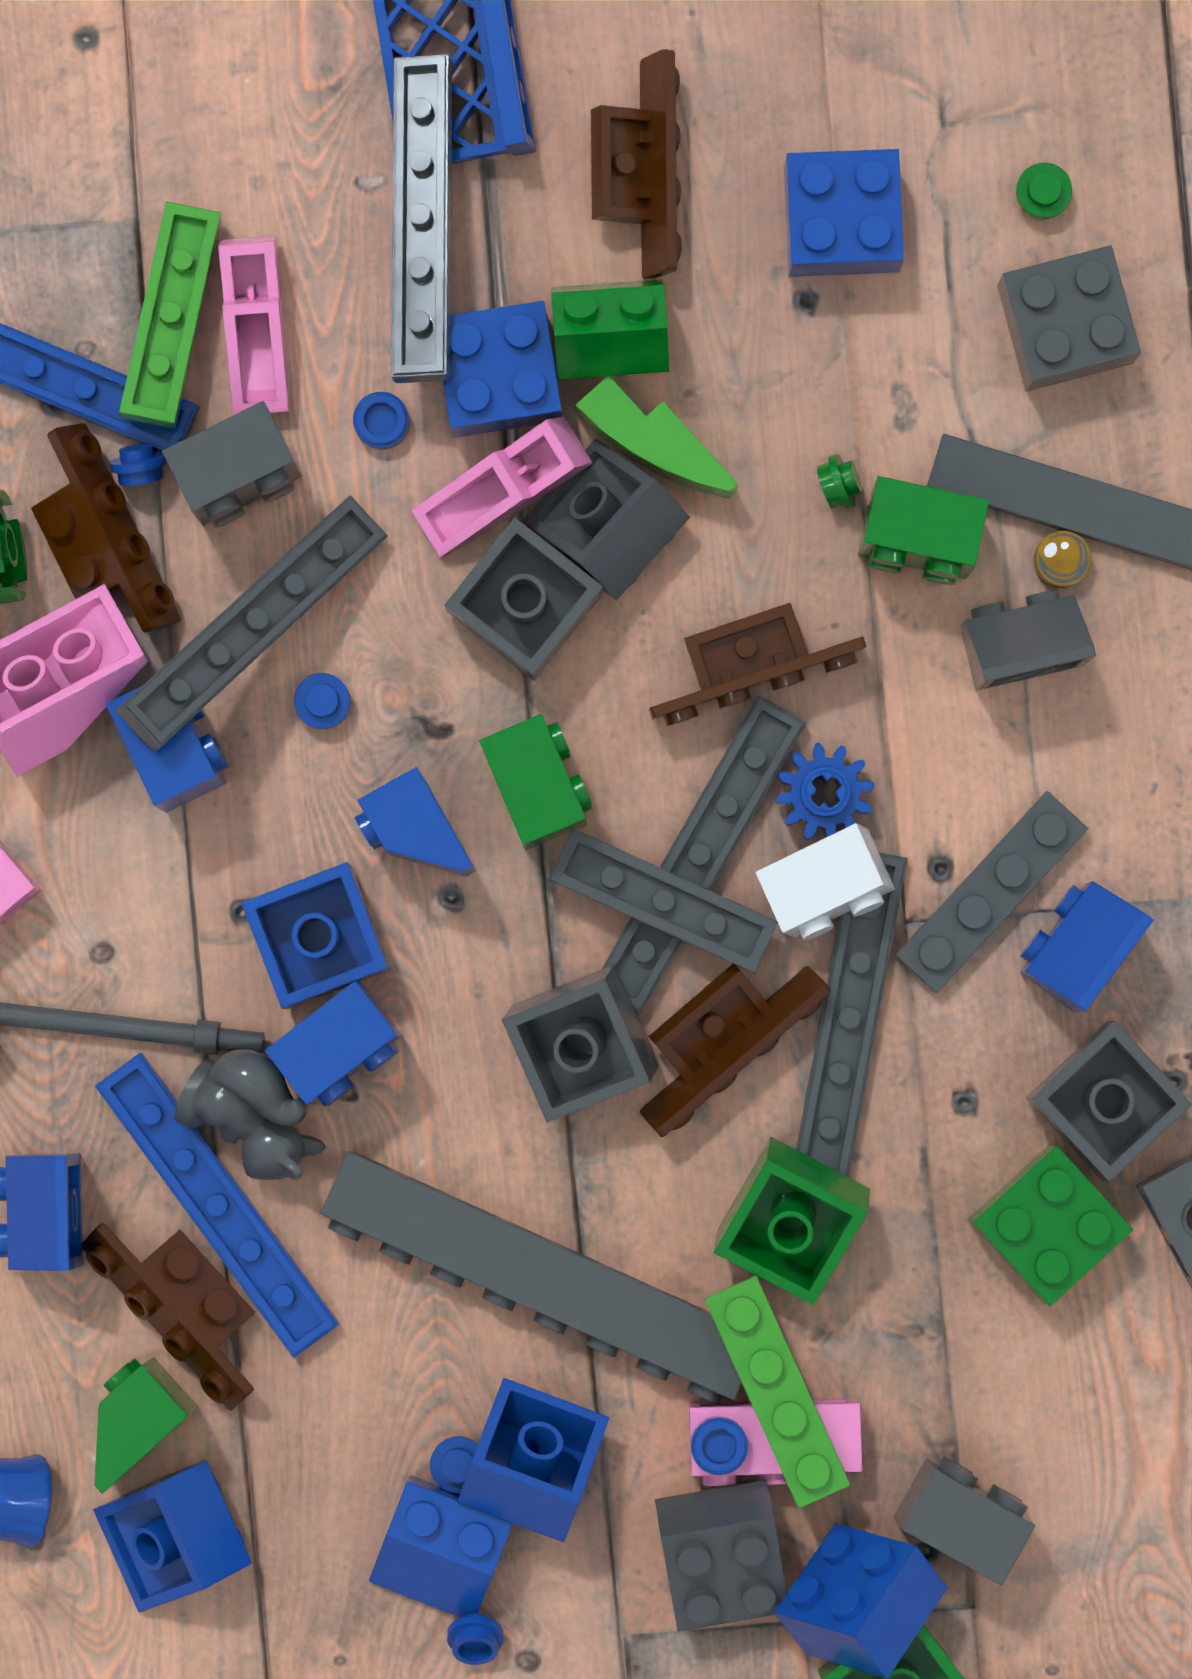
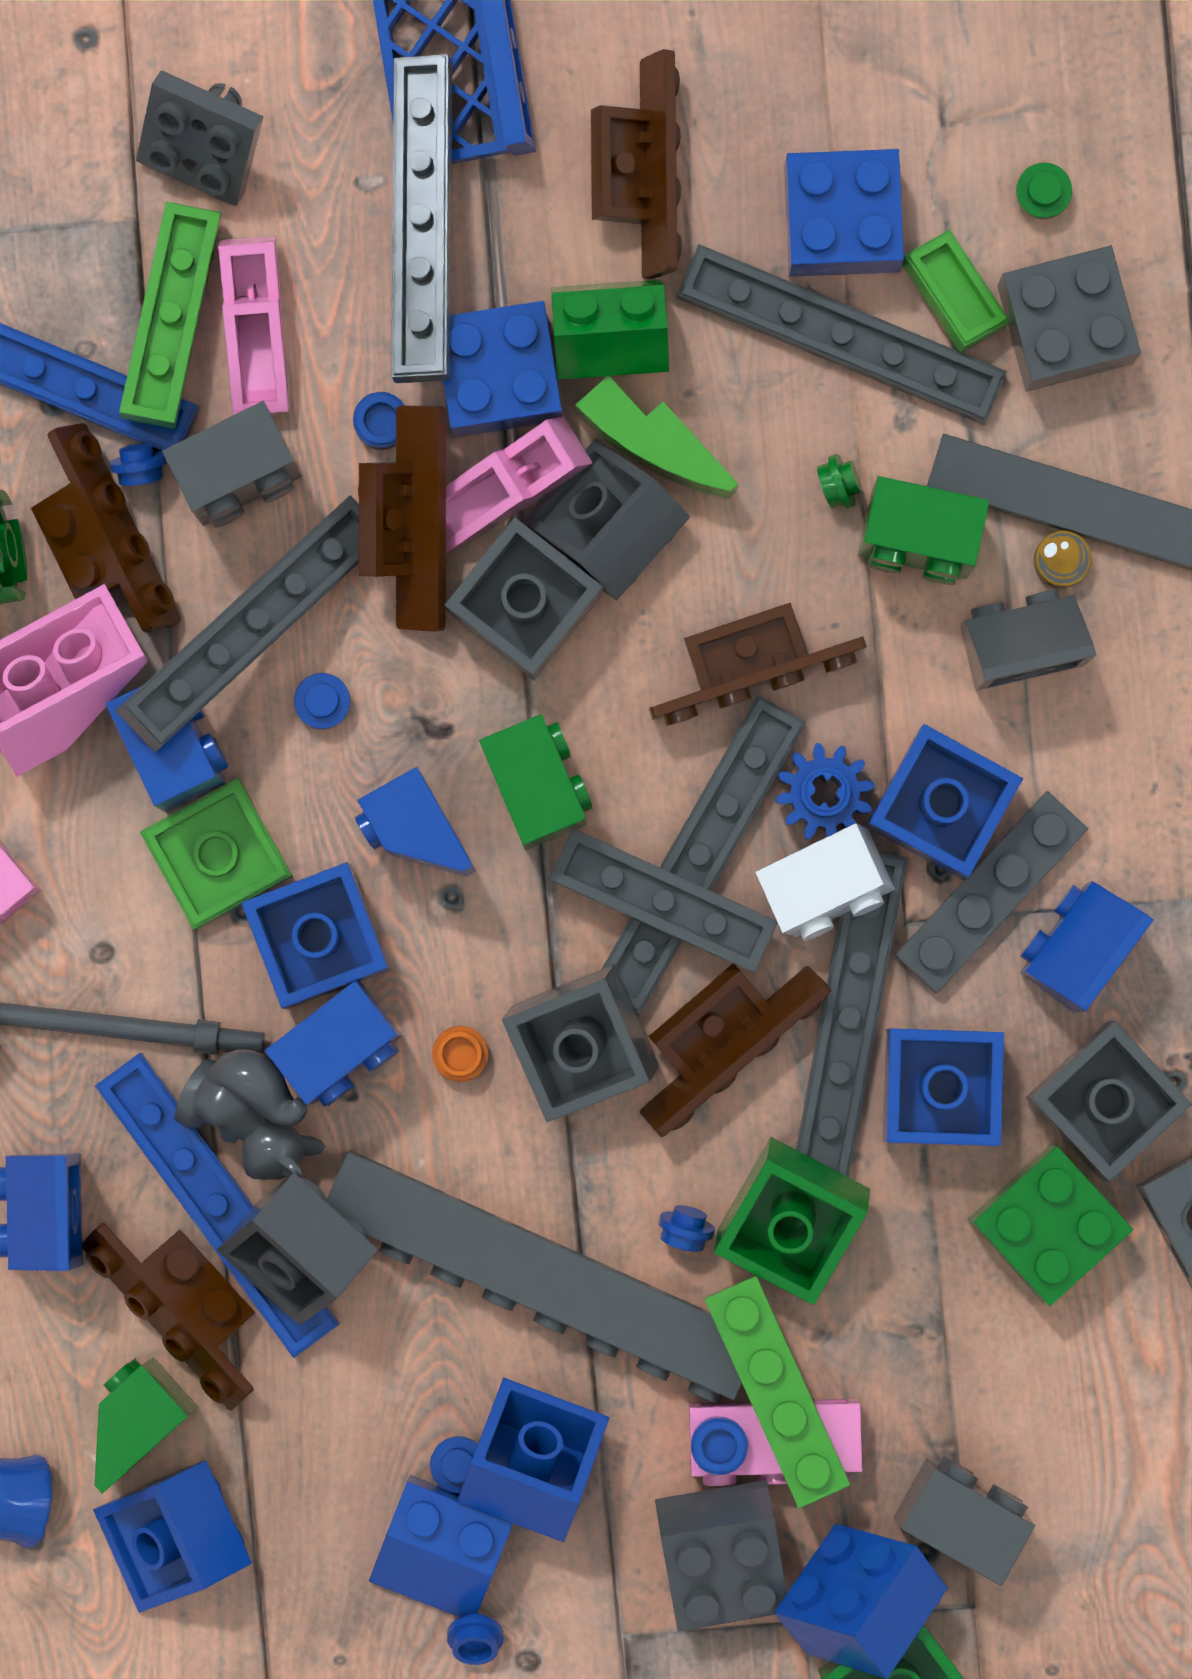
(199, 126): none -> dark grey plate
(216, 854): none -> bright green tile
(298, 1248): none -> dark grey brick
(406, 518): none -> reddish brown bracket
(460, 1053): none -> orange plate
(685, 1228): none -> blue plate
(841, 334): none -> dark grey tile
(943, 1087): none -> blue brick
(944, 802): none -> blue brick
(955, 291): none -> bright green tile

